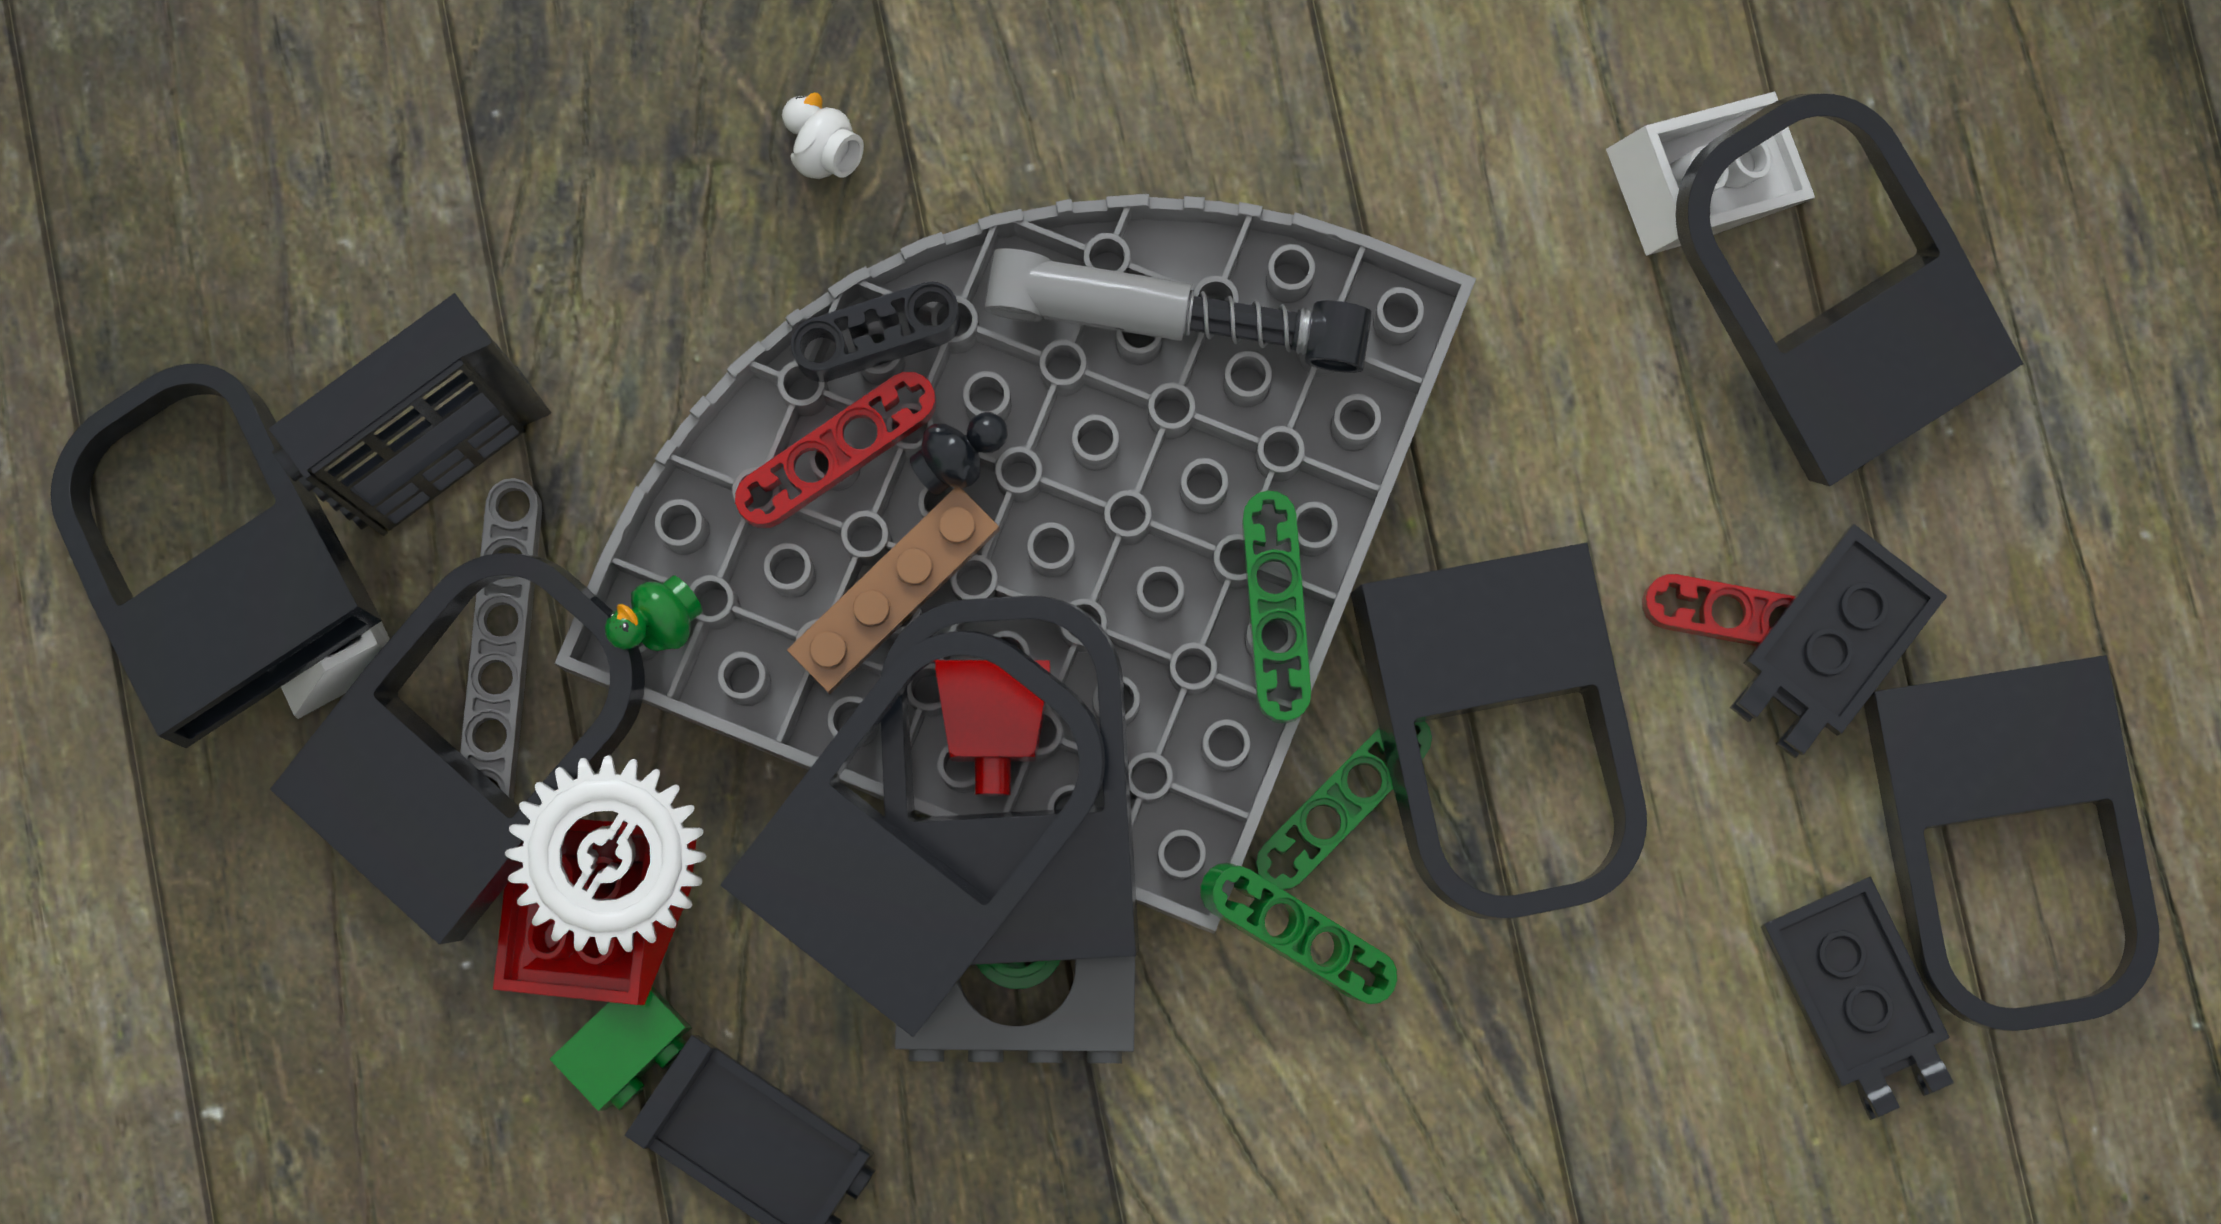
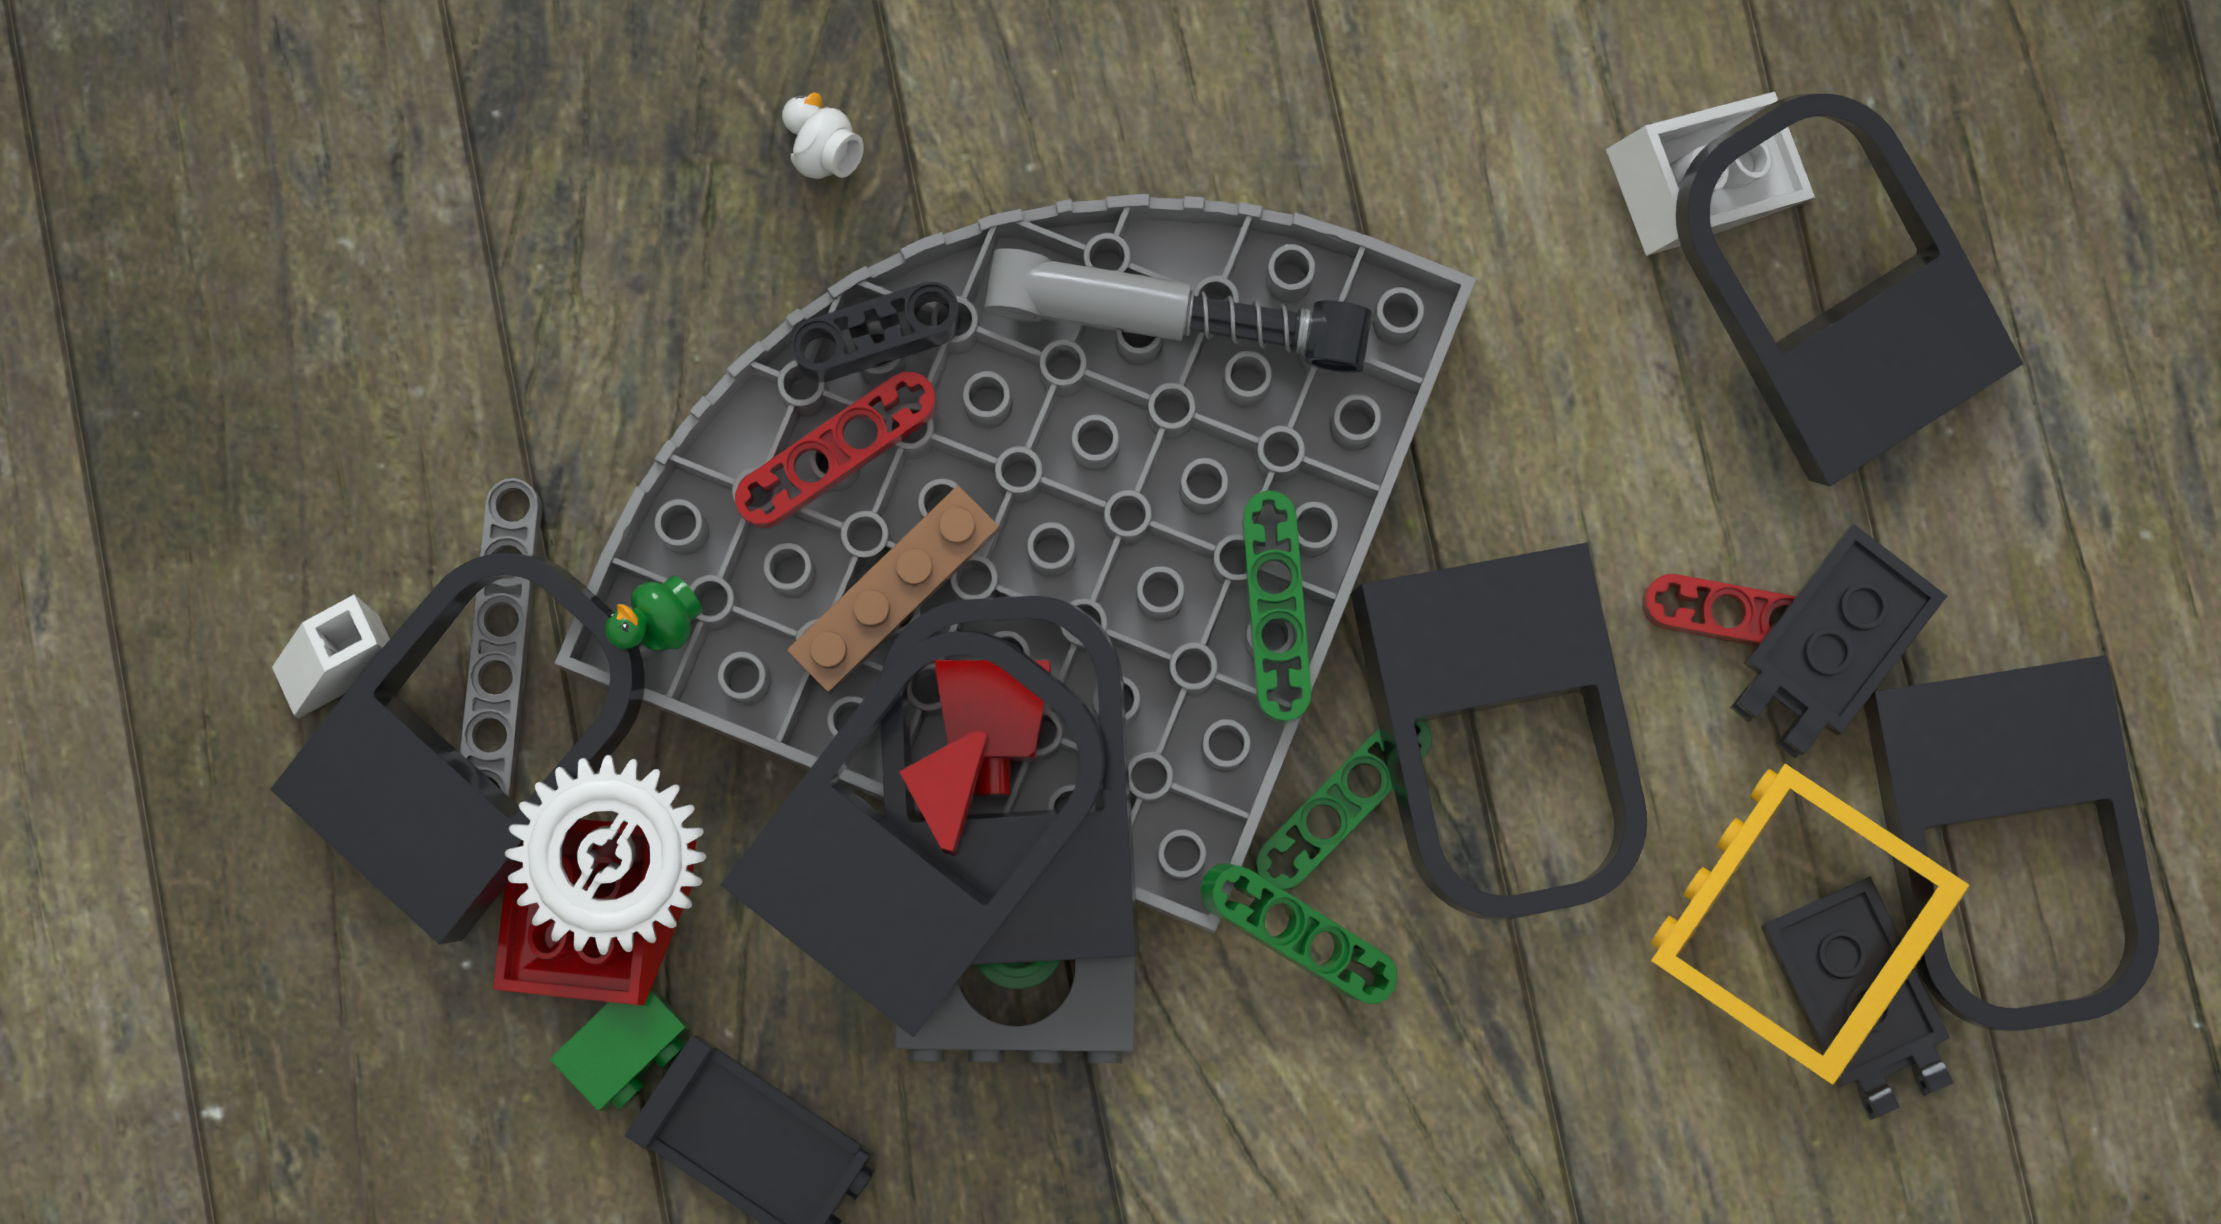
(238, 612): black window -> none
(431, 453): black window -> none
(946, 785): none -> red slope
(953, 458): black animal -> none
(1736, 844): none -> yellow window

